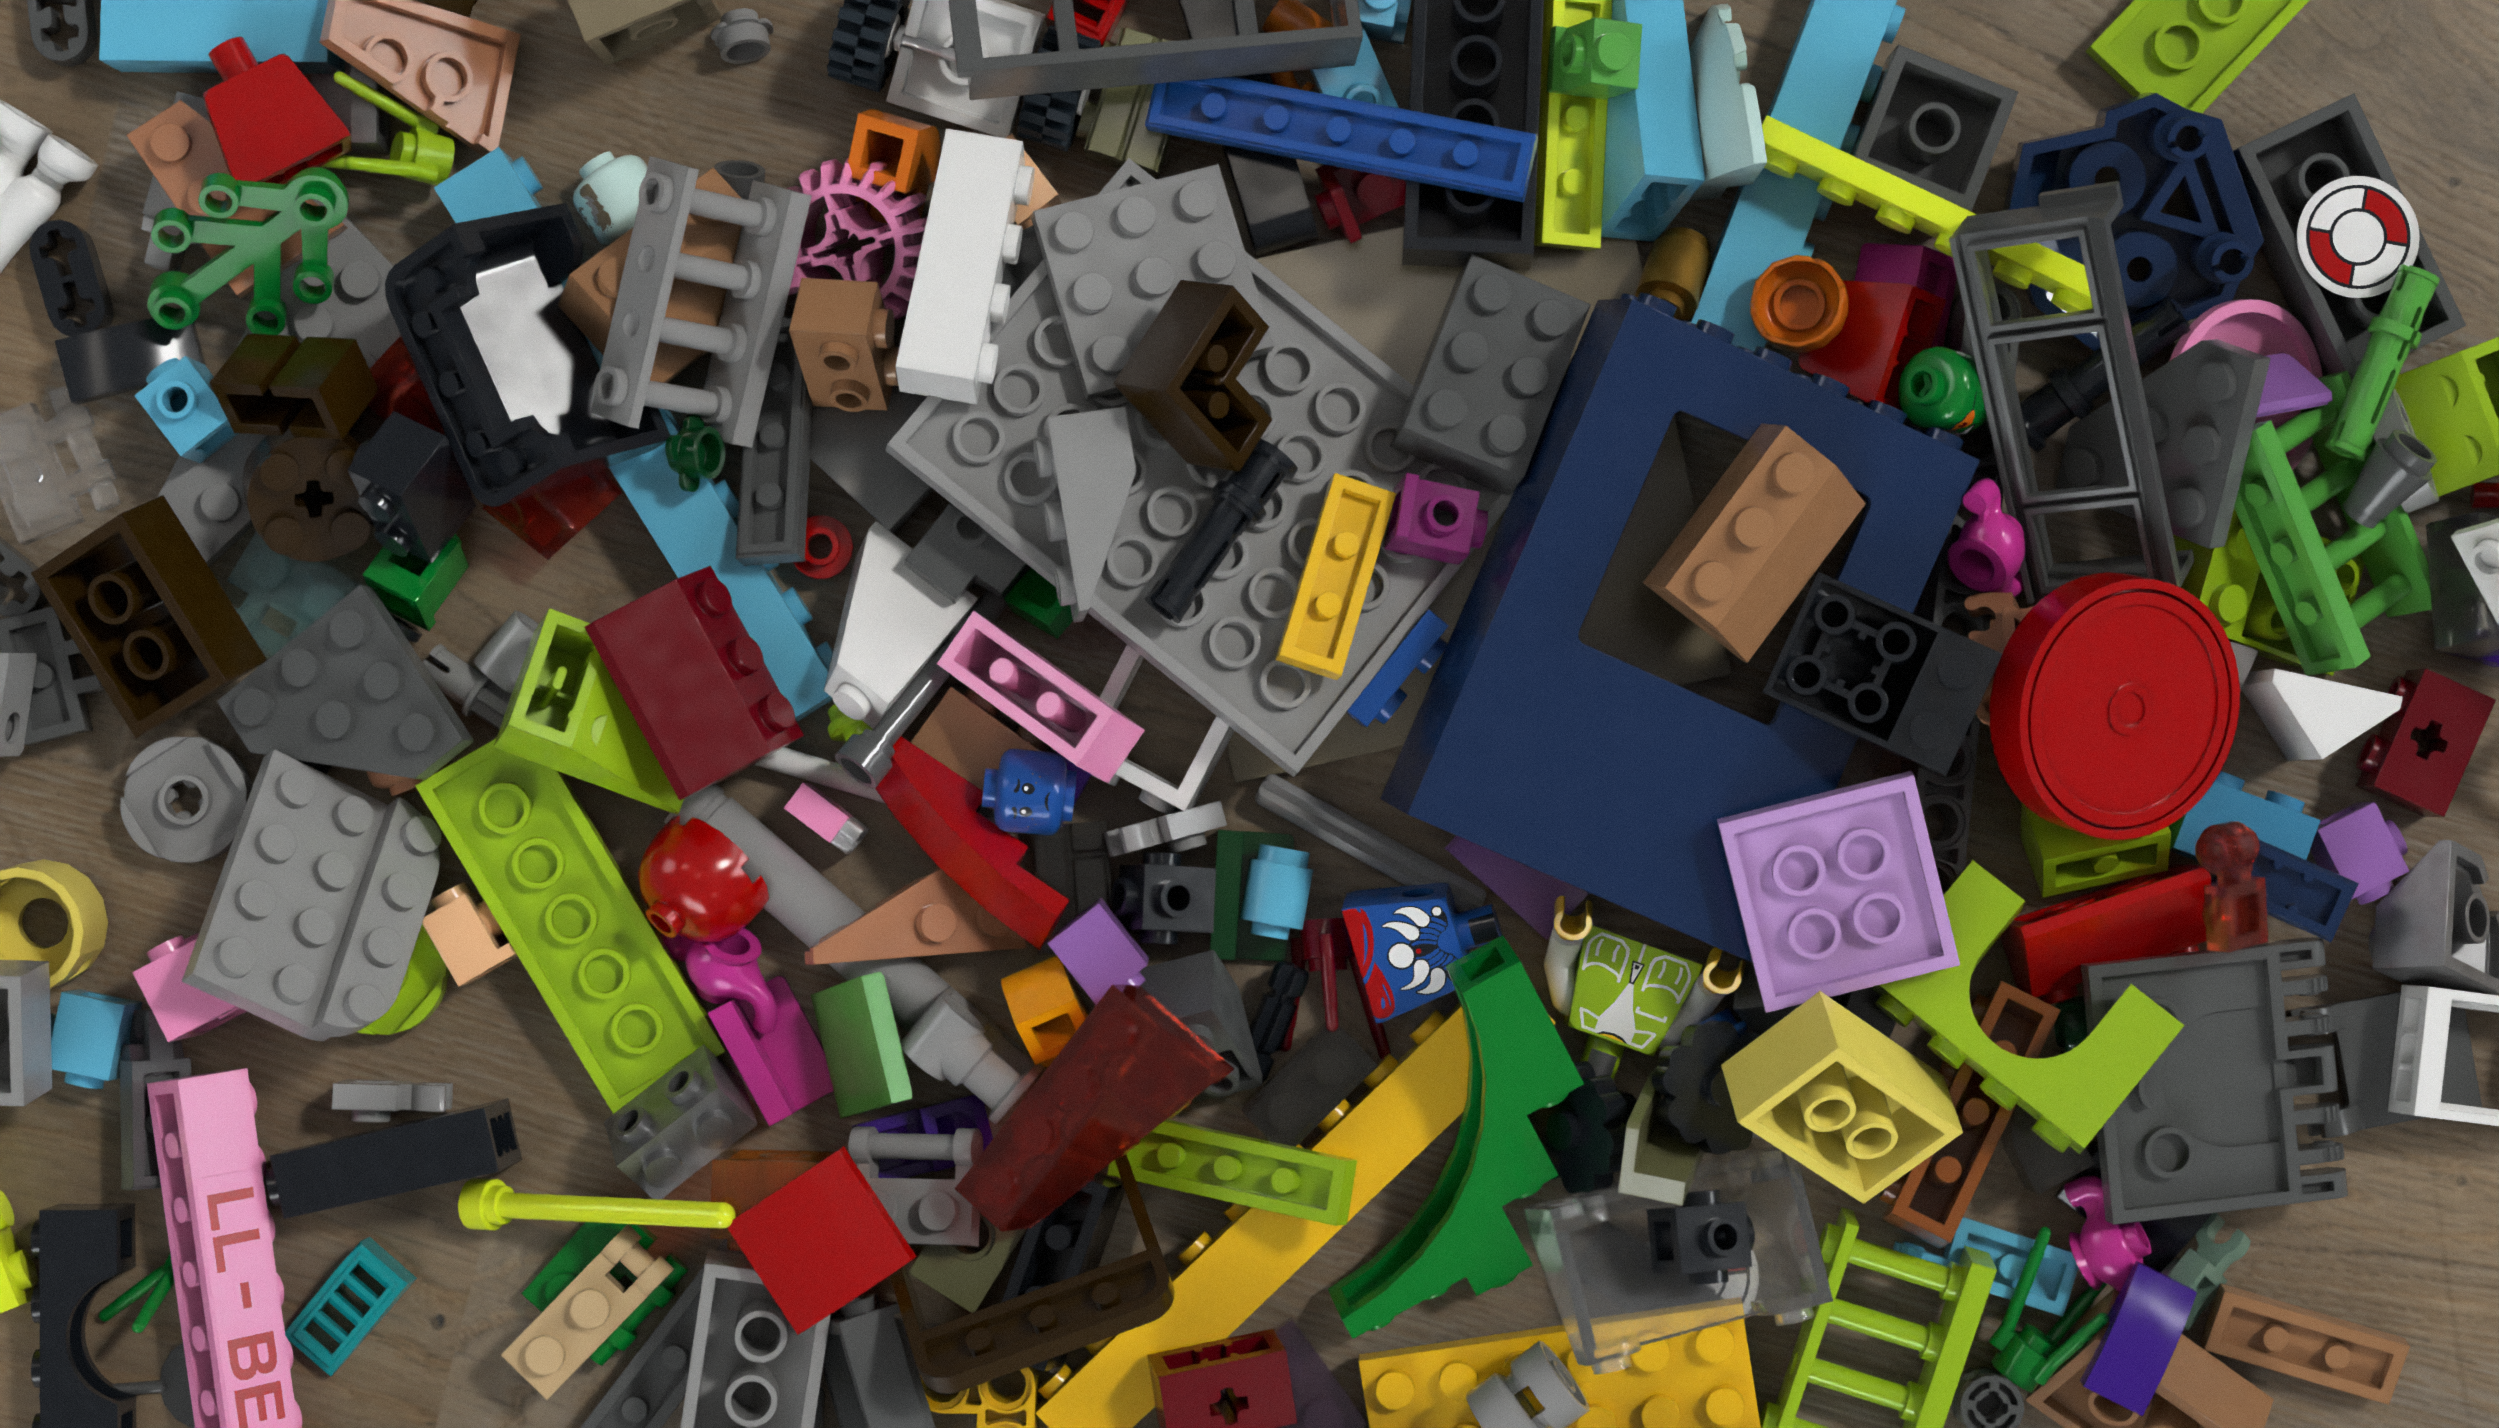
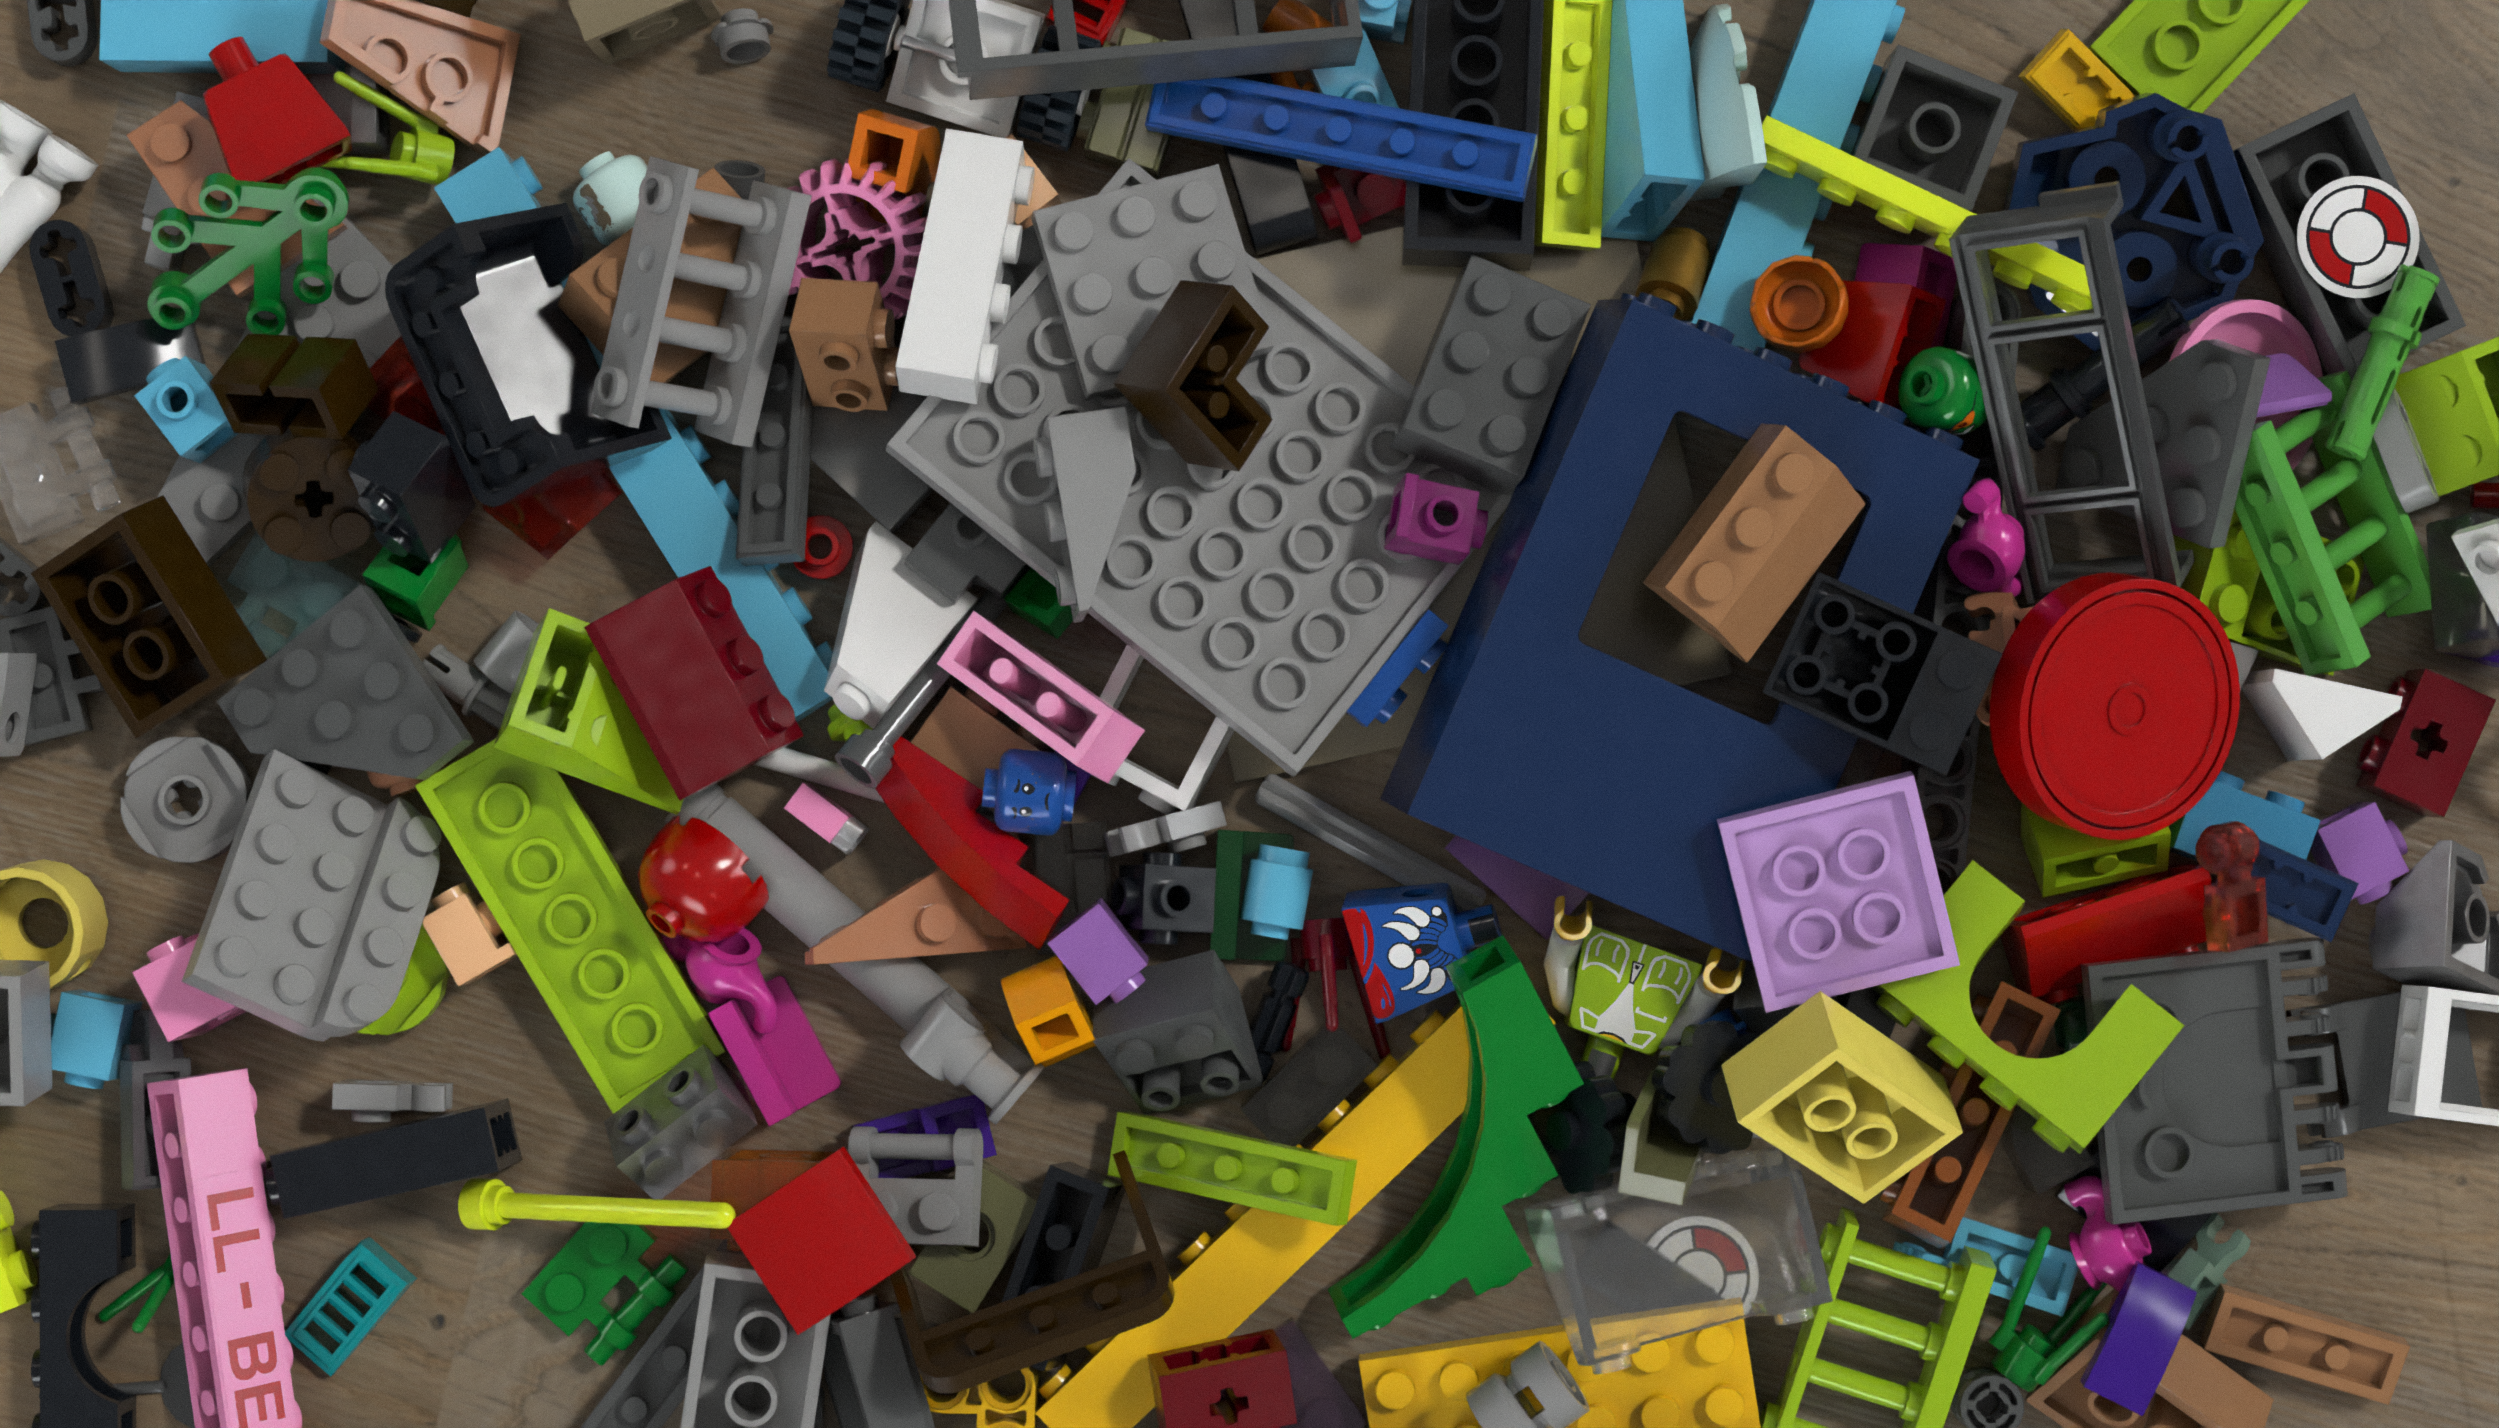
(585, 1314): tan plate -> none
(695, 453): dark green plate -> none
(861, 1045): bright green tile -> none
(1092, 1105): clear red wedge -> none
(1236, 505): black pin -> none
(1335, 576): yellow plate -> none
(1594, 58): bright green brick -> none
(1701, 1237): black brick -> none
(2073, 81): none -> yellow plate
(2389, 477): dark grey cone -> none

